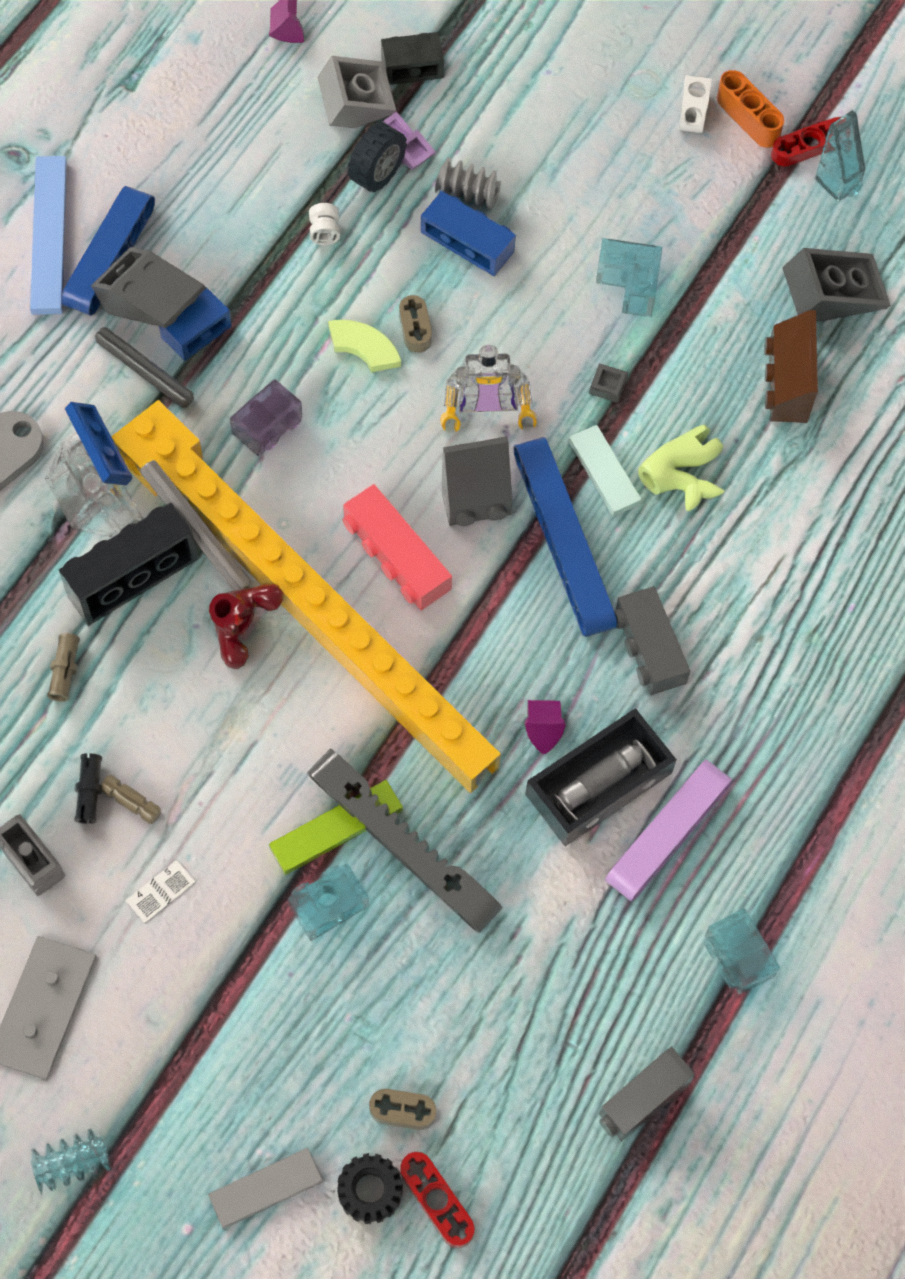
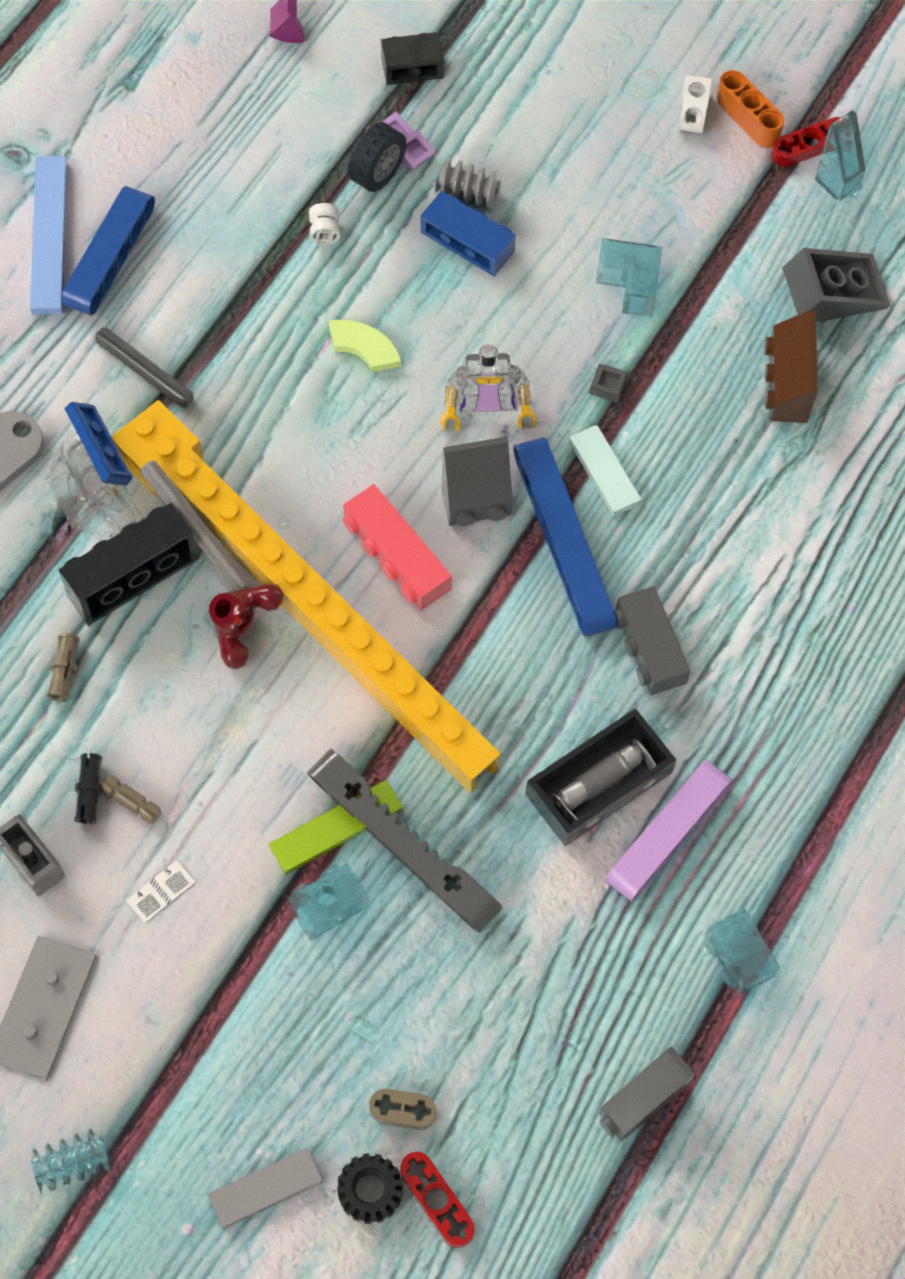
(146, 288): dark grey slope -> none
(197, 325): blue brick -> none
(266, 417): clear purple brick -> none
(355, 91): light grey slope -> none
(421, 322): dark tan beam -> none
(544, 724): magenta tile -> none
(660, 471): yellowish green piece -> none

